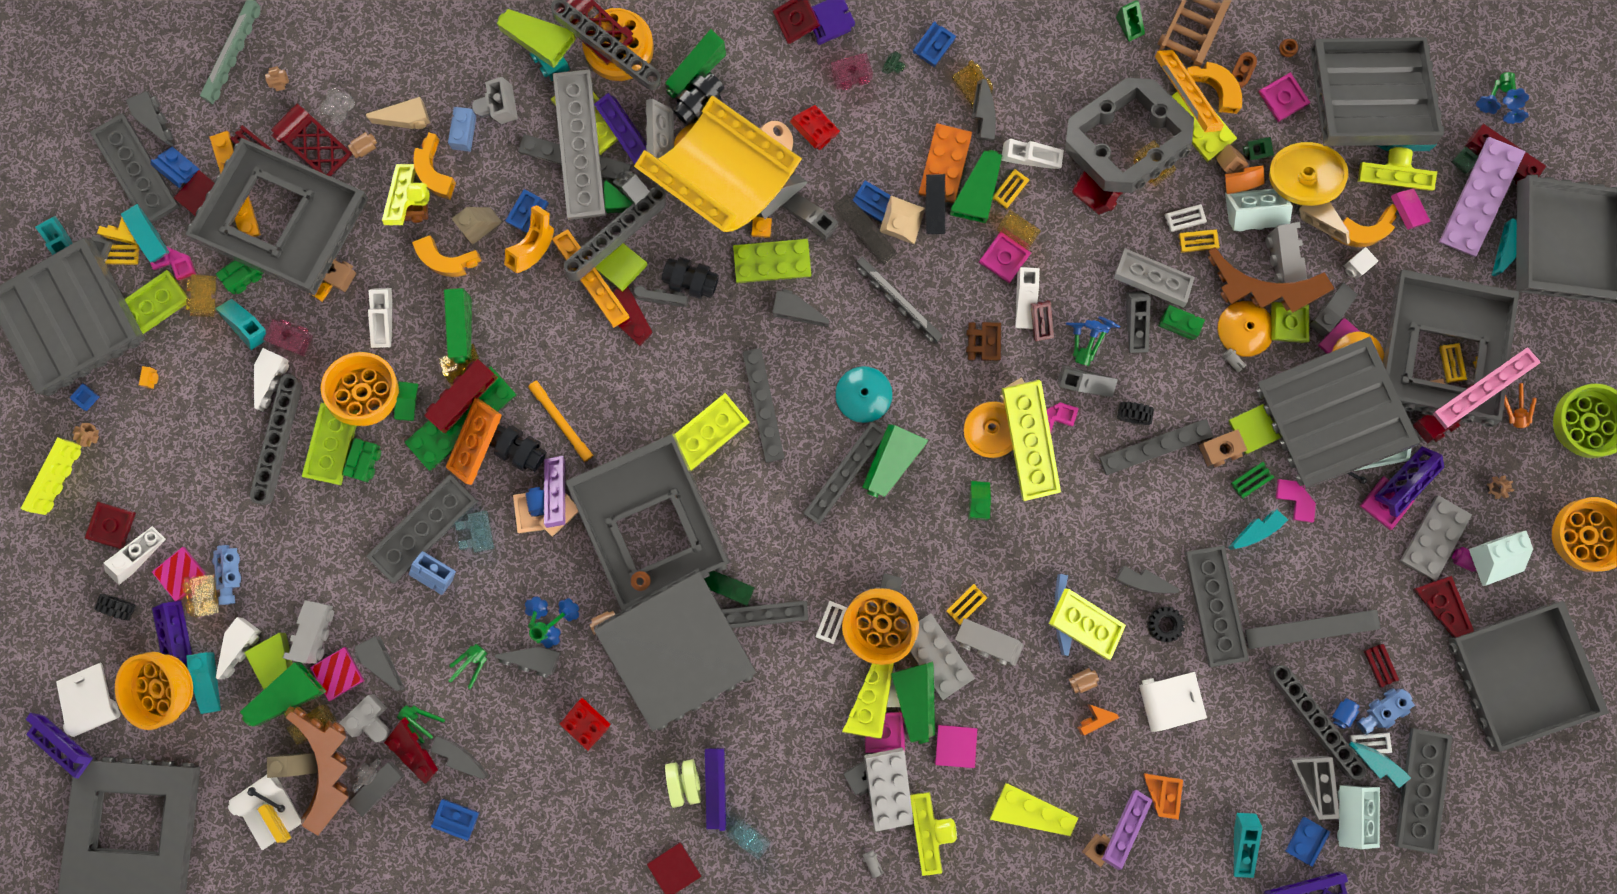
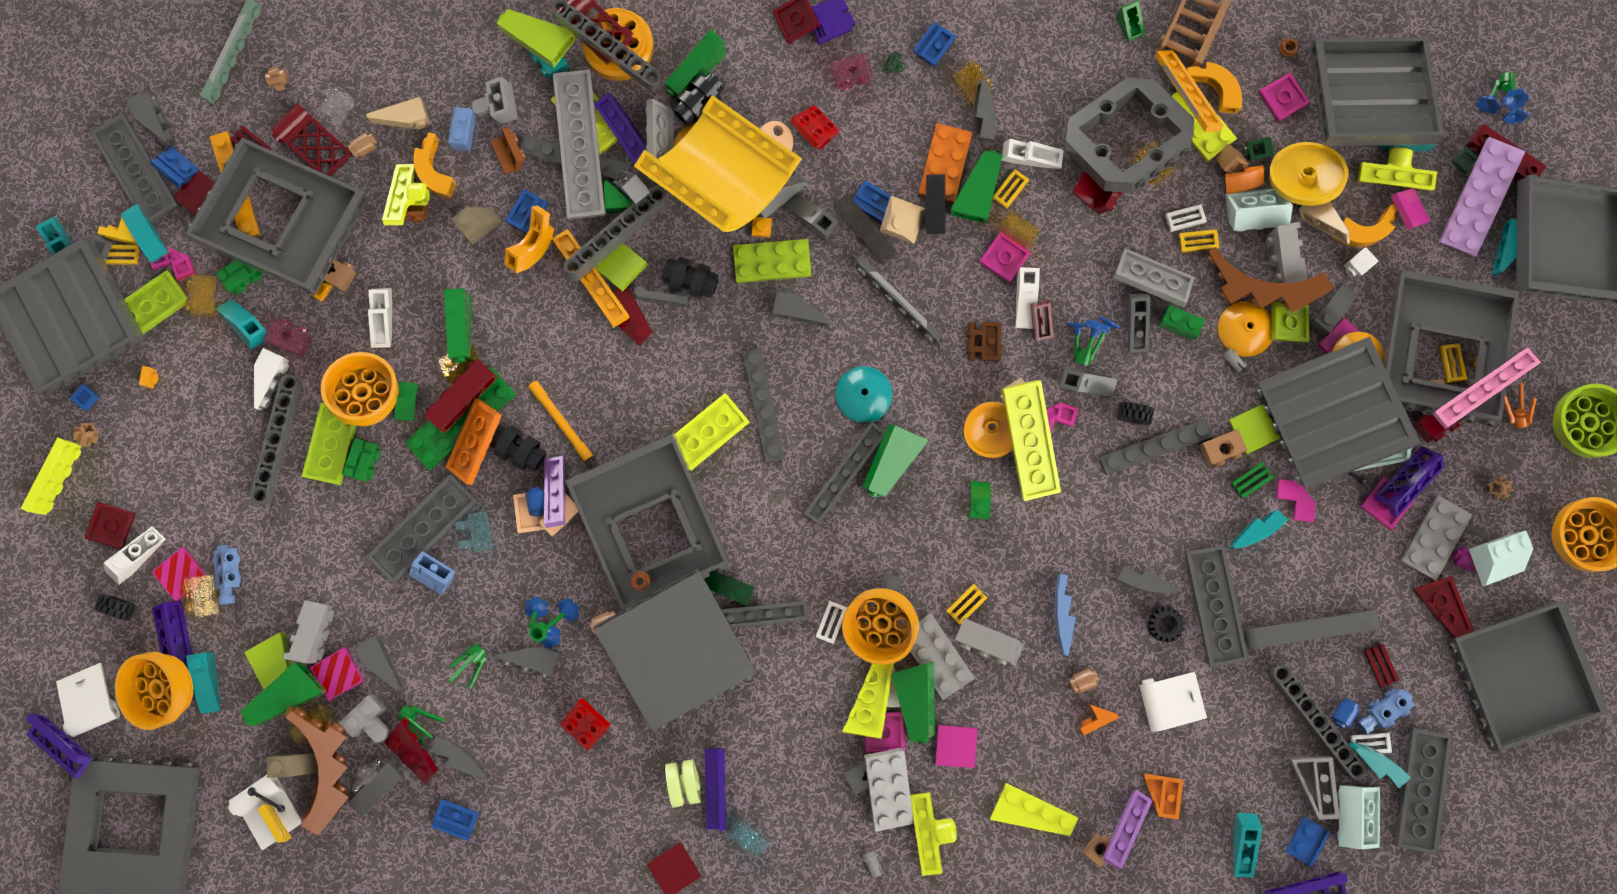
(235, 642): white slope -> none
(451, 267): light orange arch -> none
(508, 152): none -> dark orange bracket
(1087, 624): neon yellow plate -> none
(1243, 71): dark orange plate -> none

